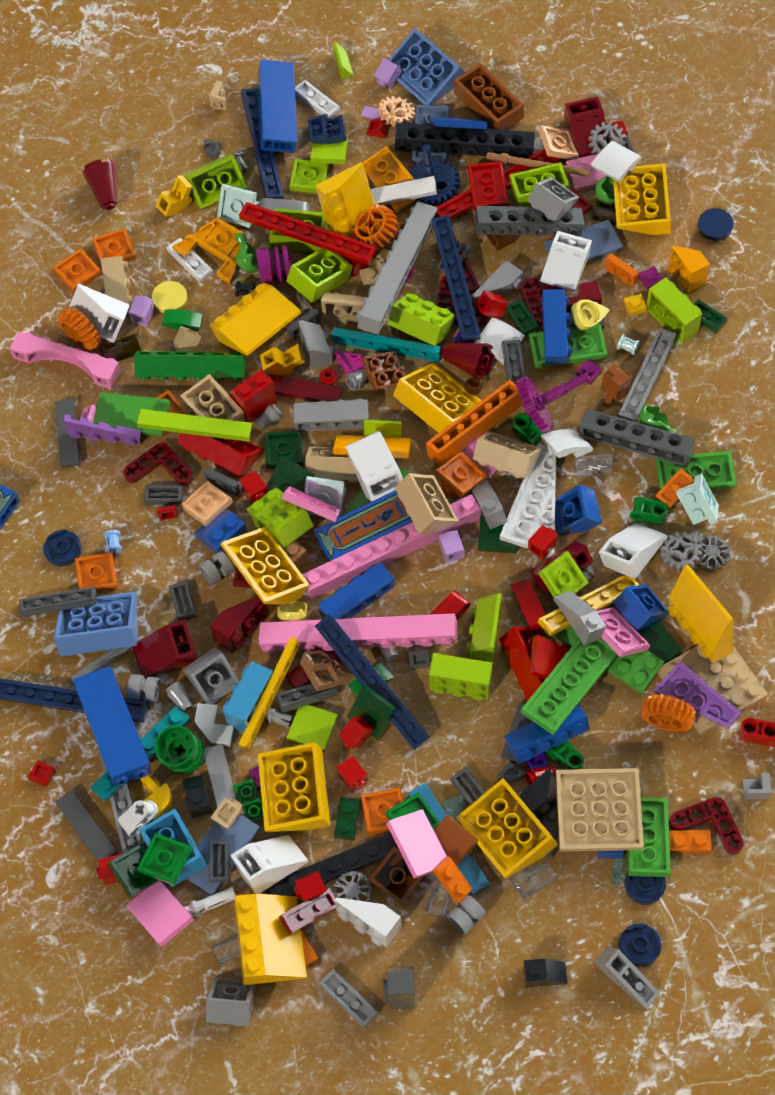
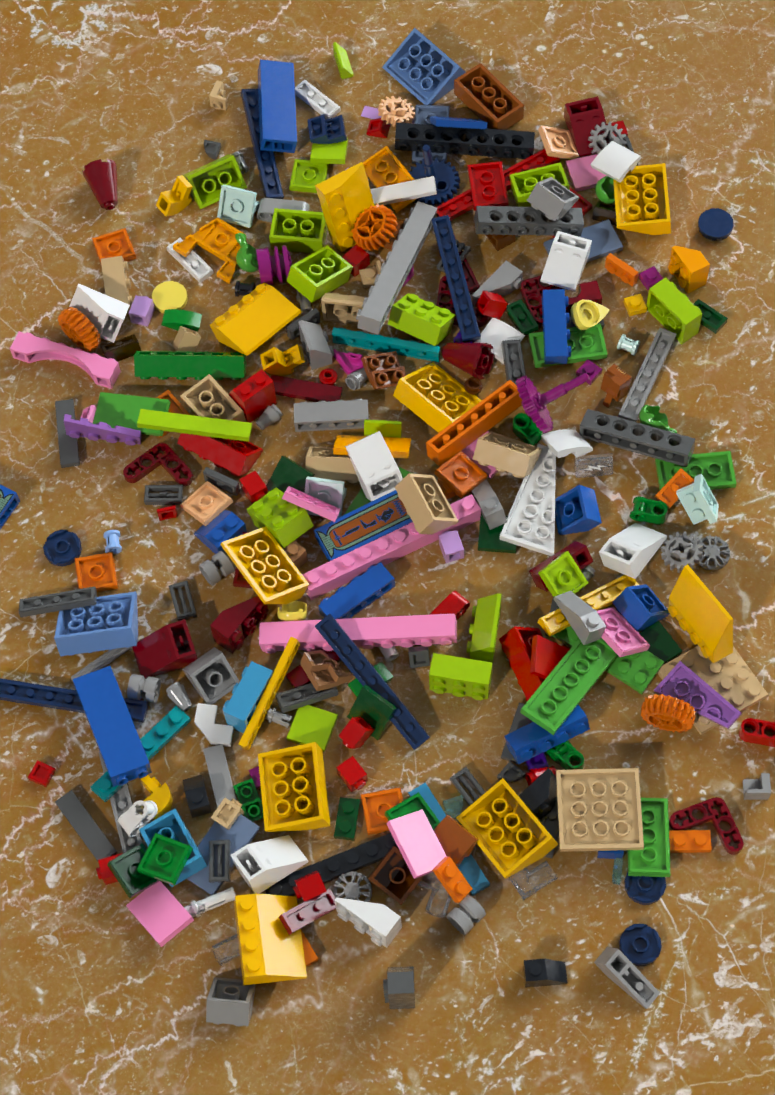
(77, 270): orange tile -> none
(177, 740): green wheel -> none
(283, 444): dark green tile -> none
(307, 233): red plate -> none
(348, 998): light grey tile -> none
(387, 73): lavender brick -> none
(505, 158): medium nougat bar -> none
(528, 603): red tile -> none
(542, 541): red brick -> none

